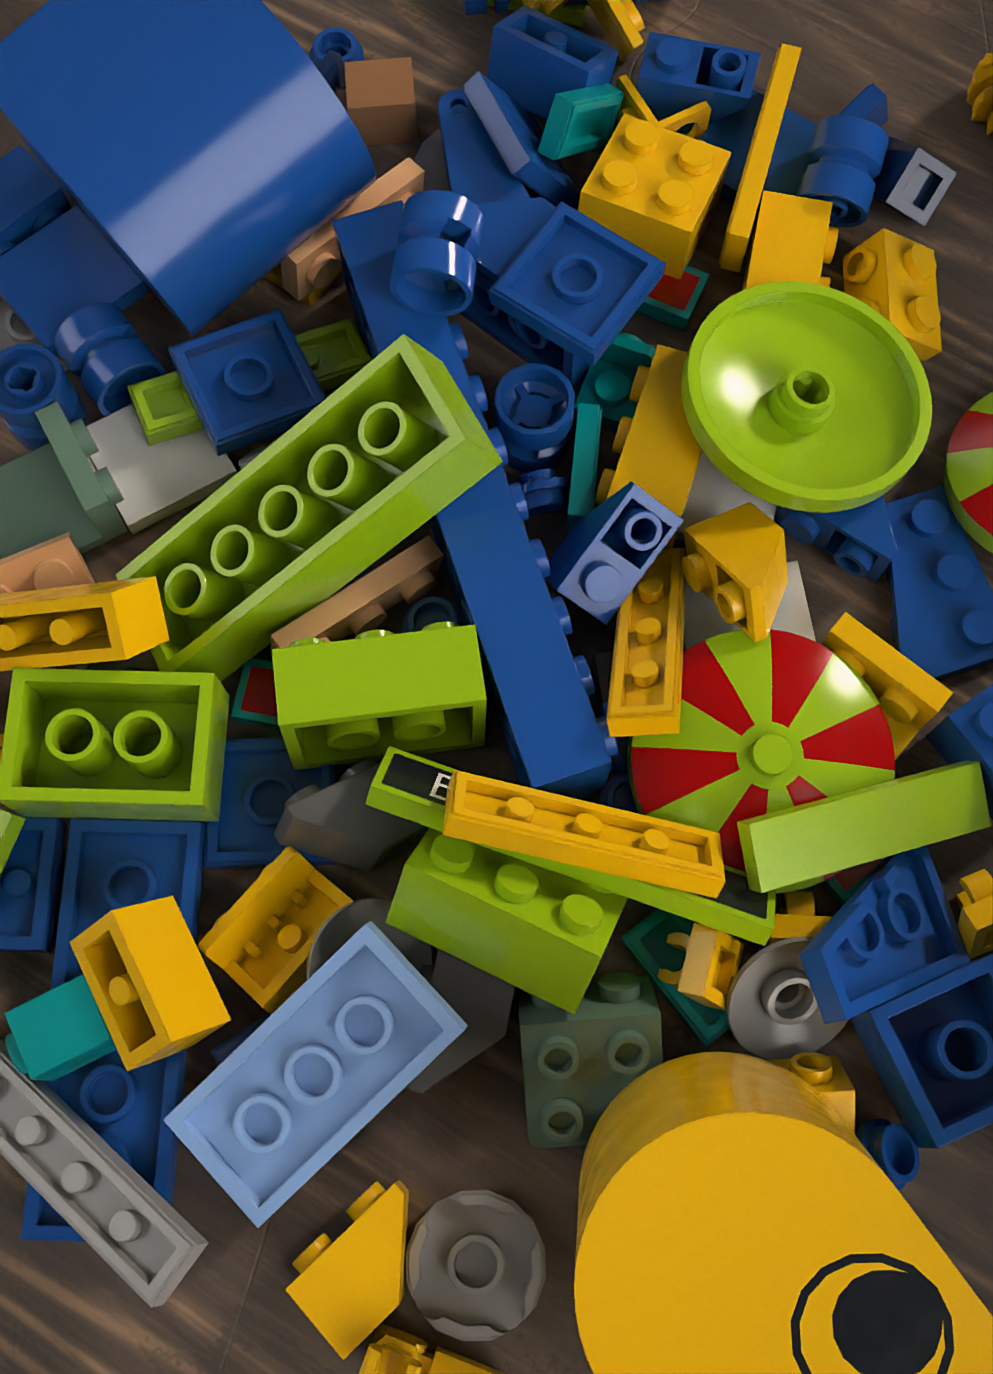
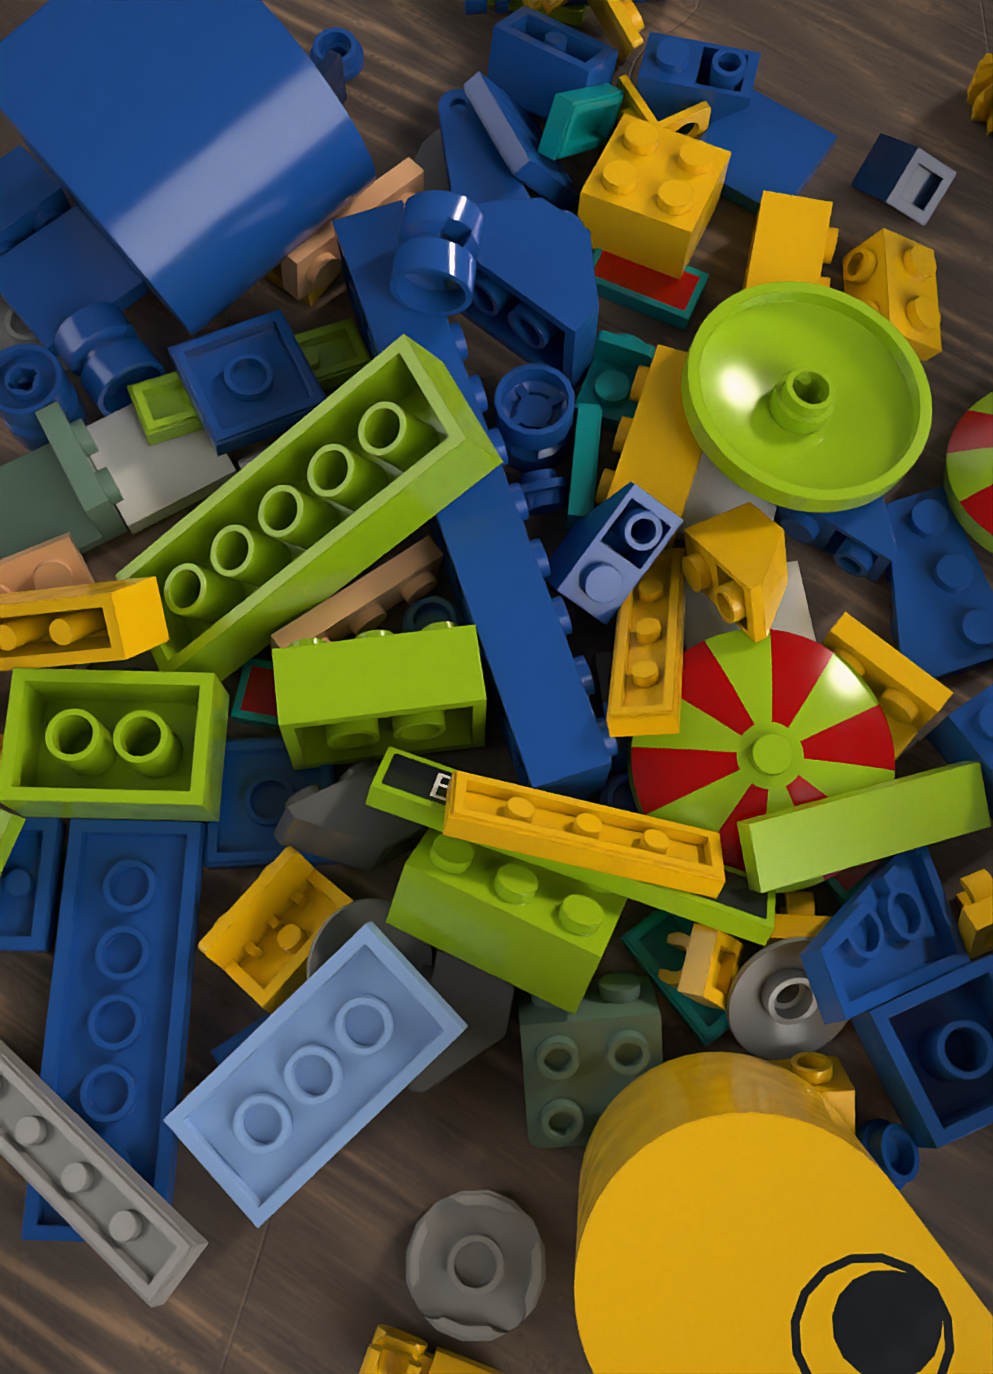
(57, 1032): teal brick -> none
(149, 981): yellow brick -> none
(361, 1275): yellow slope -> none
(381, 100): medium nougat brick -> none
(576, 283): blue tile -> none
(759, 158): yellow tile -> none
(843, 163): blue wheel -> none
(870, 105): blue tile -> none

